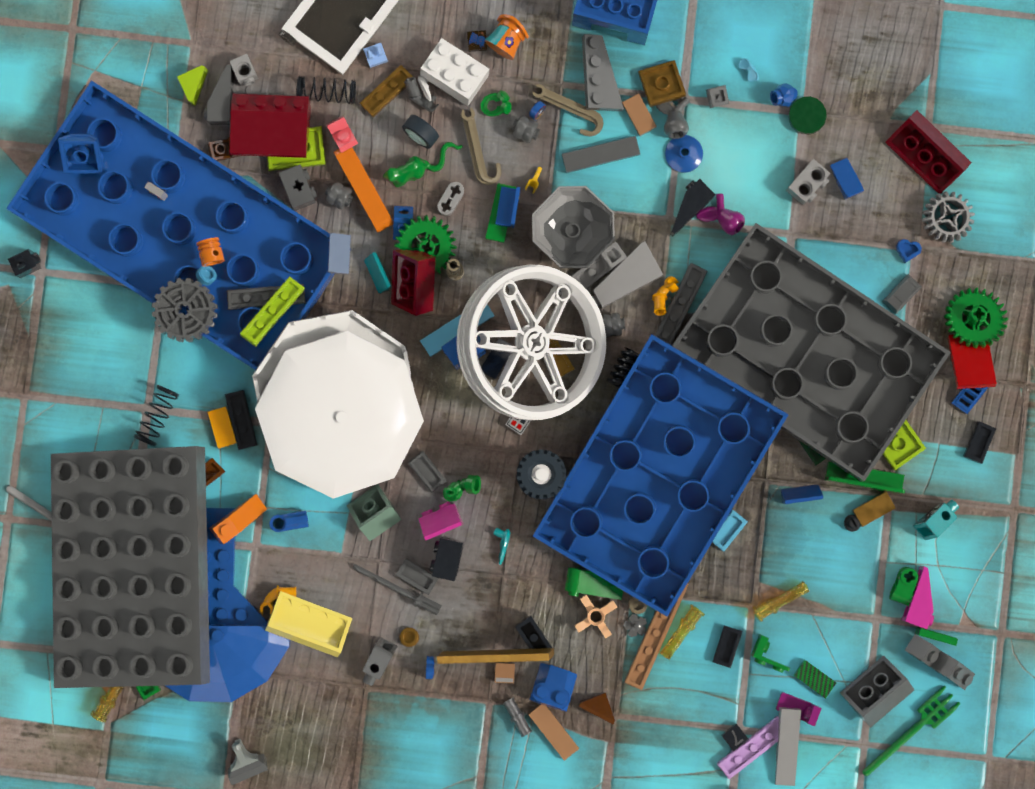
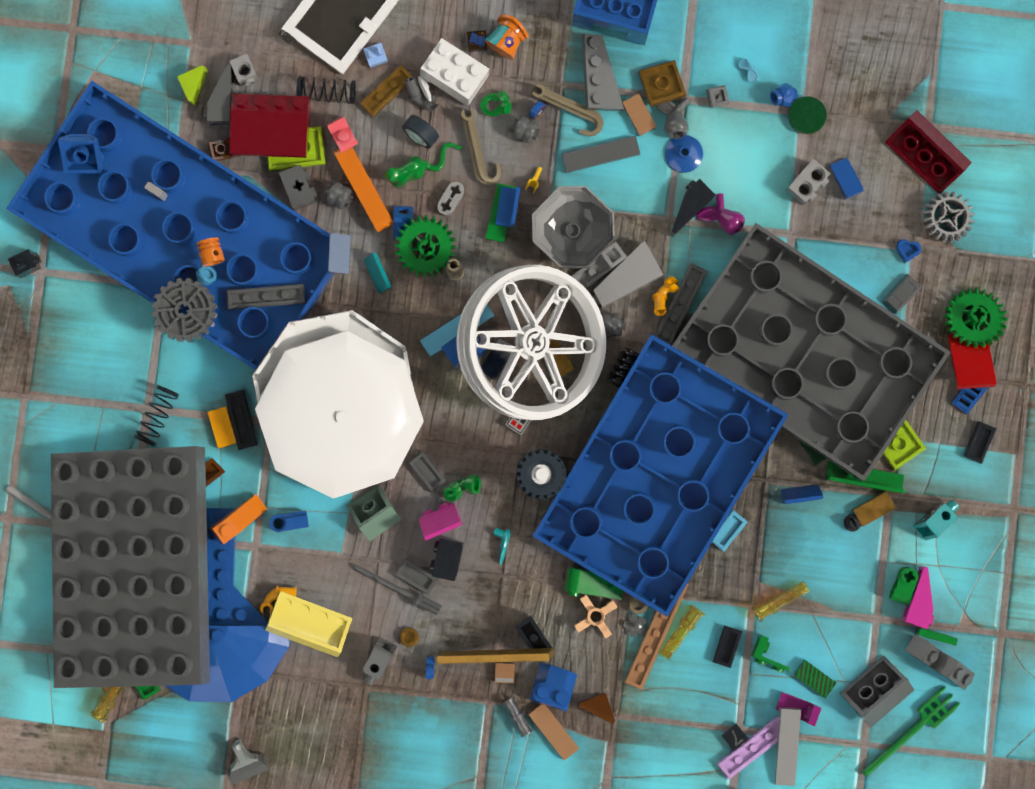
(272, 311): lime tile -> none
(413, 281): dark red slope -> none

